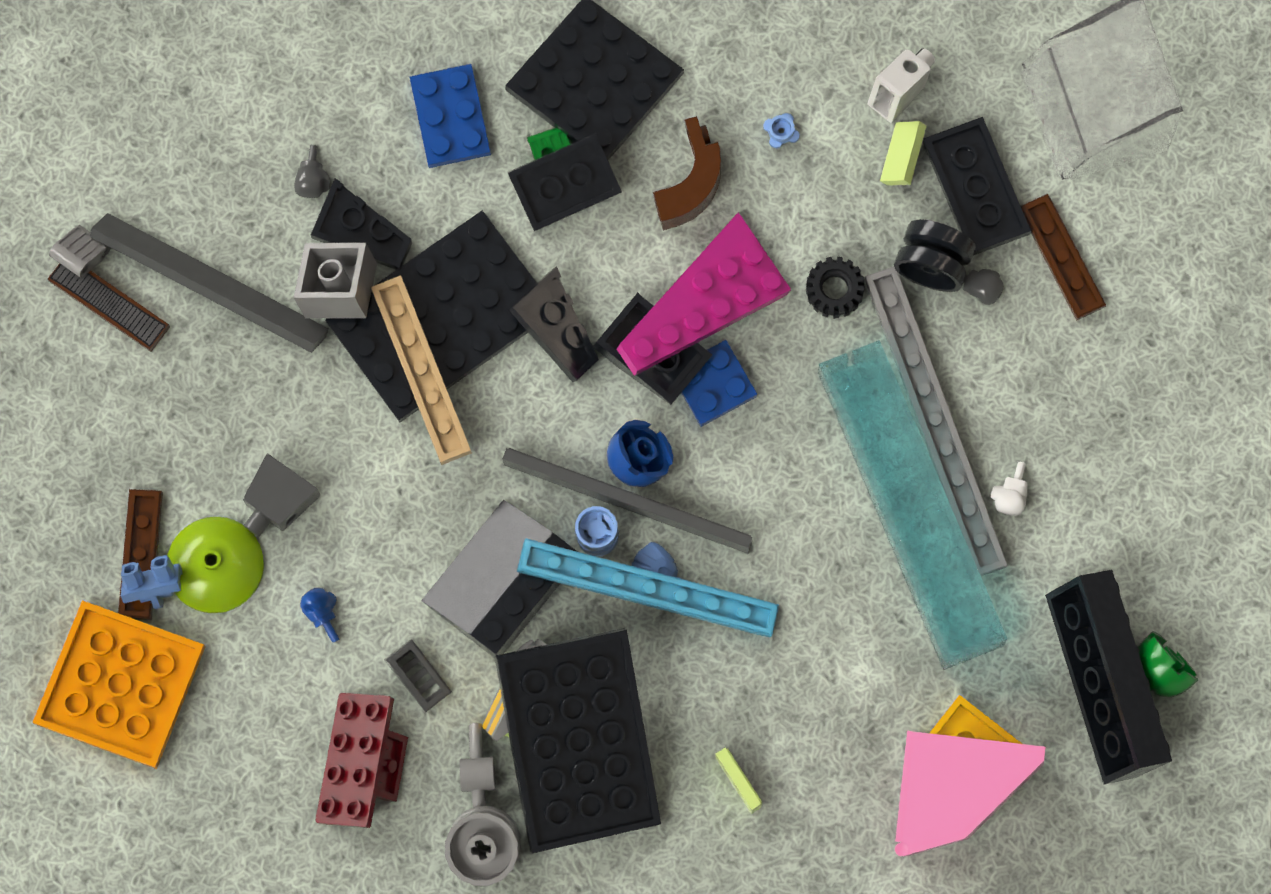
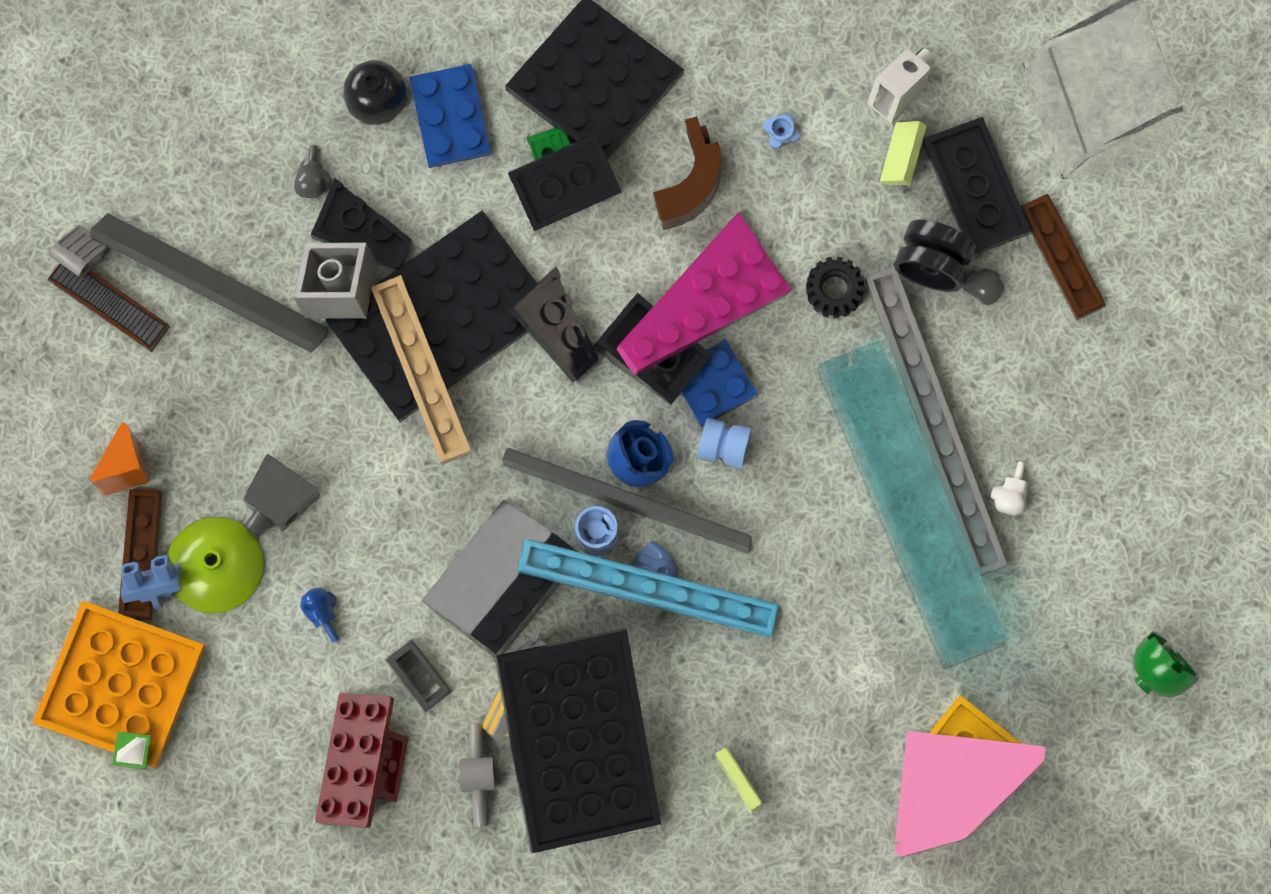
(121, 464): none -> orange slope
(132, 750): none -> tile
(374, 92): none -> black cylinder
(480, 865): light grey wheel -> none
(724, 443): none -> light blue wheel
(1108, 677): black brick -> none

